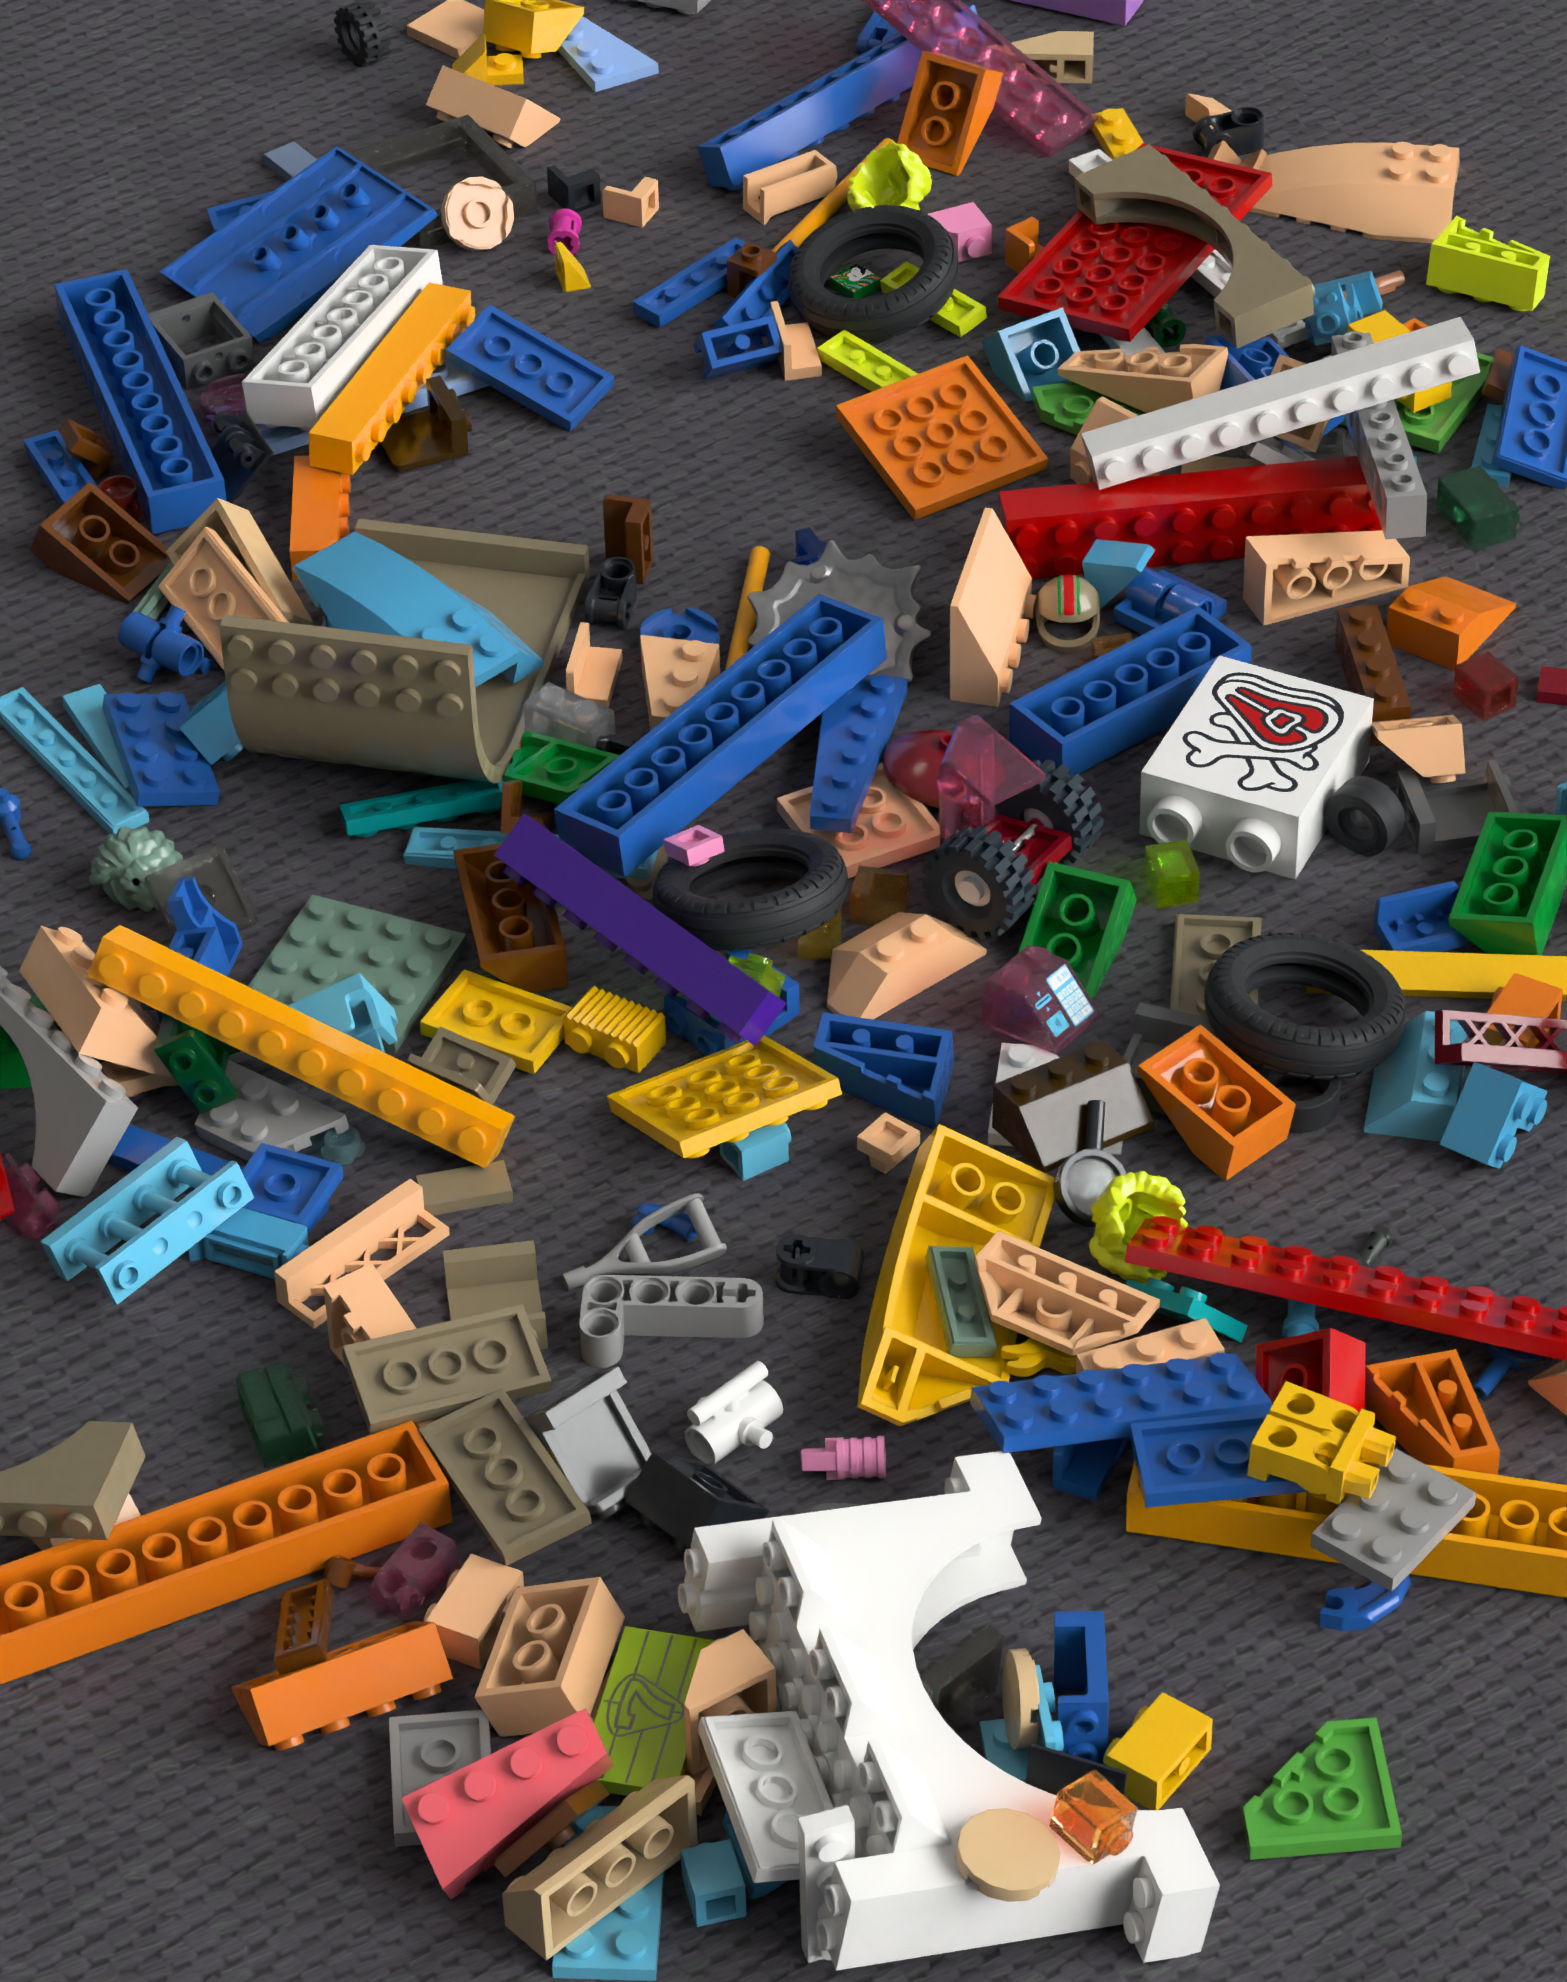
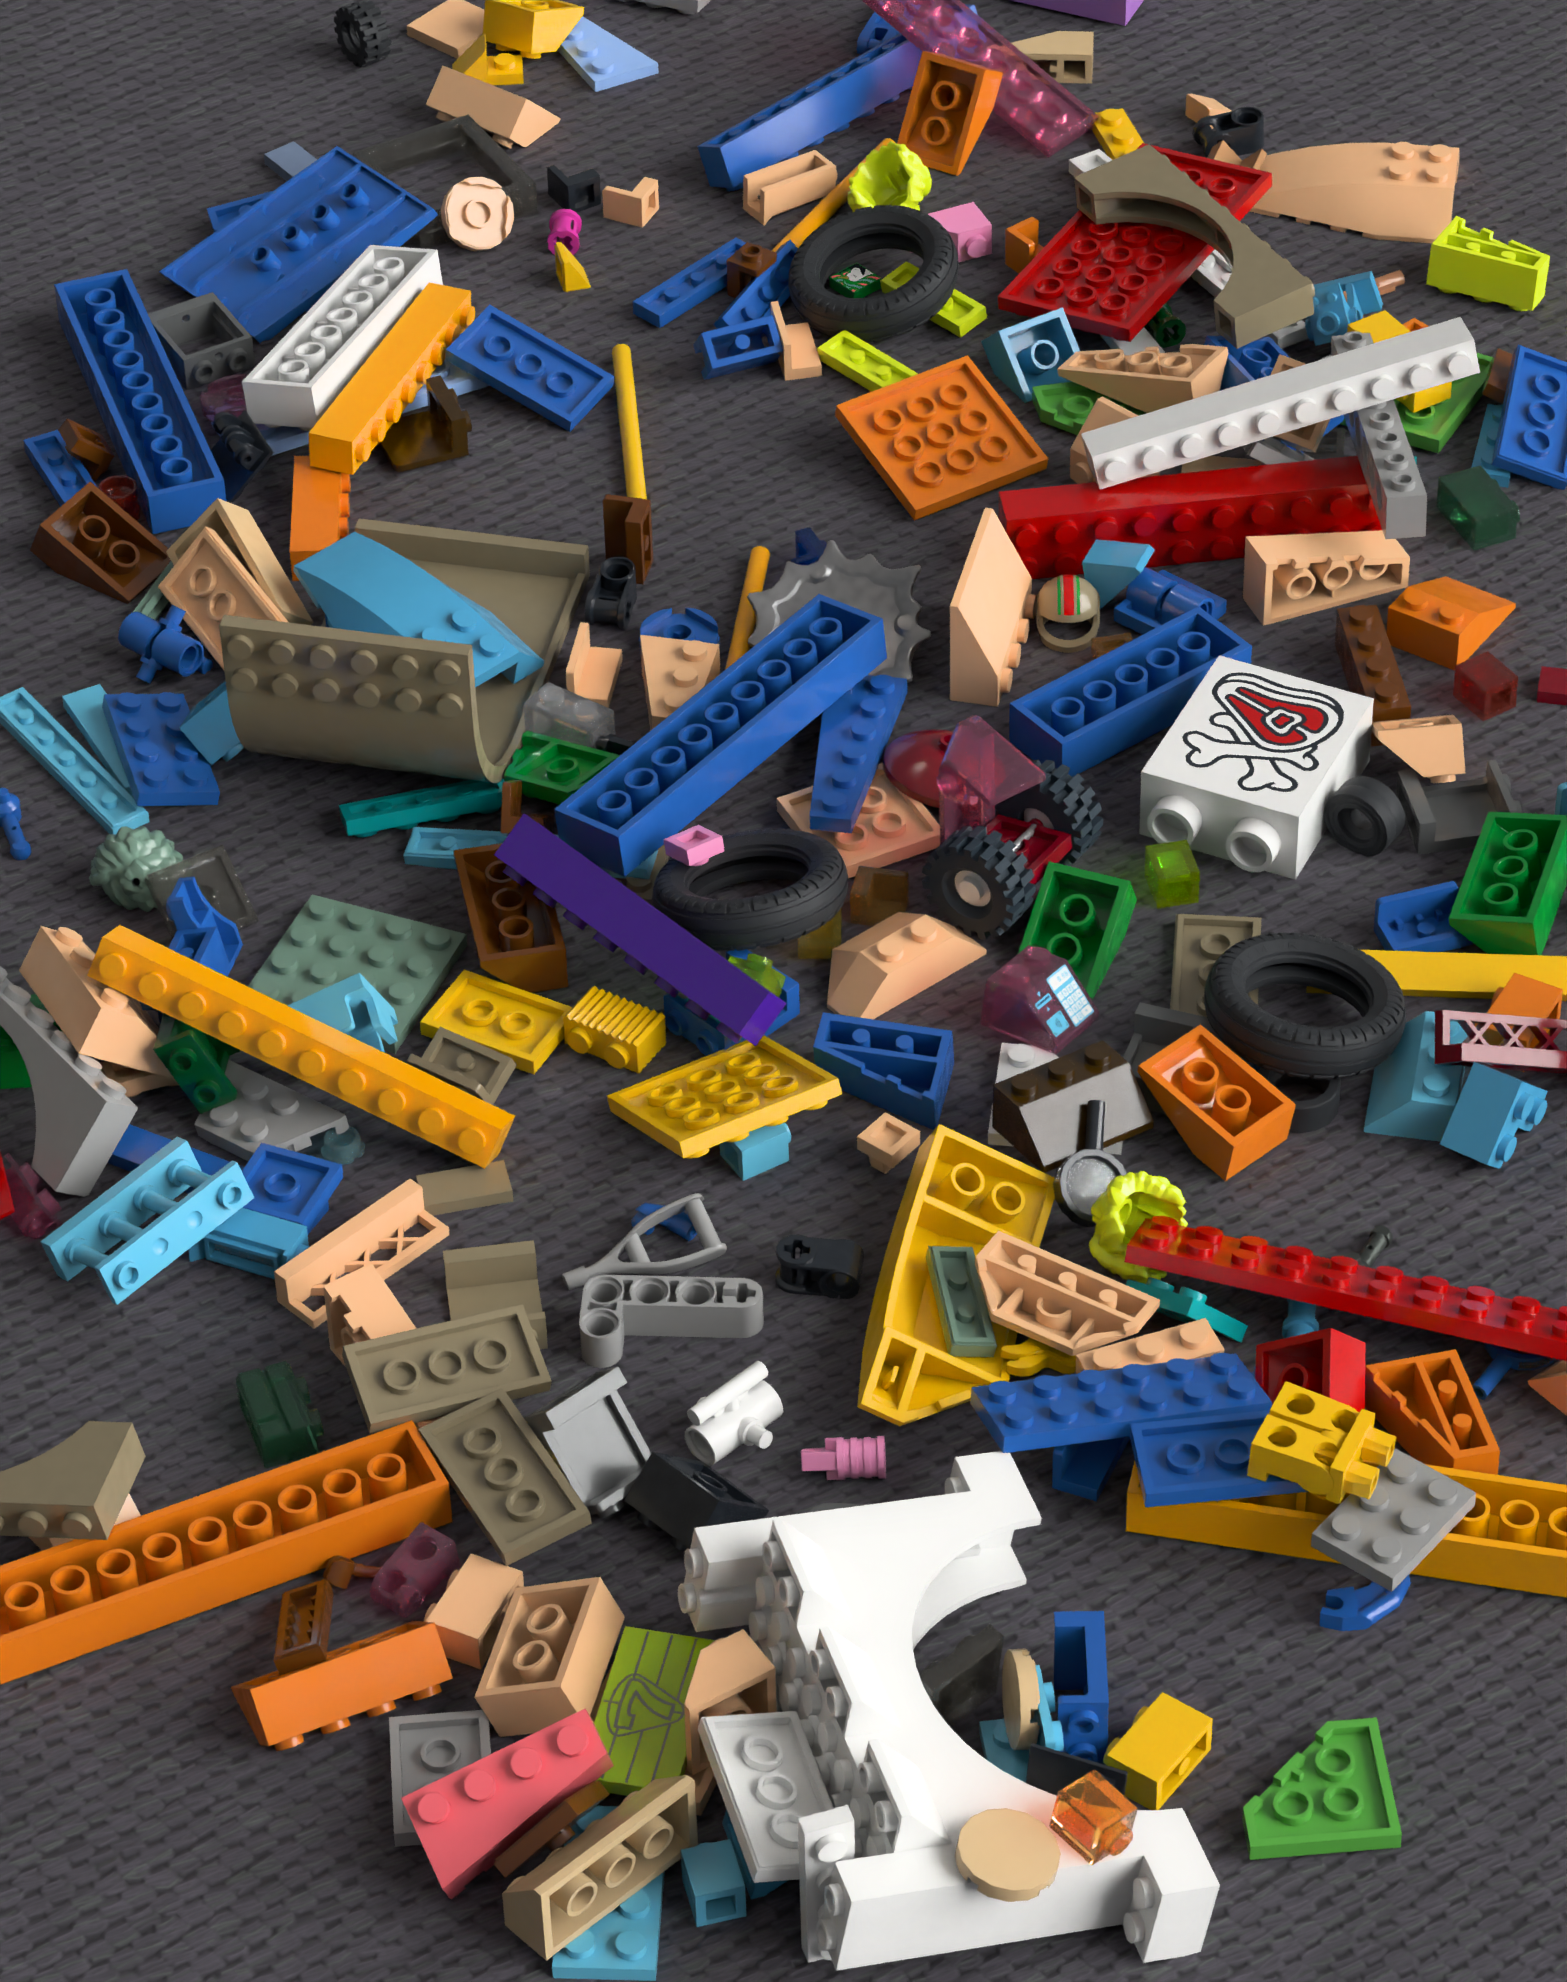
(628, 422): none -> yellow piece

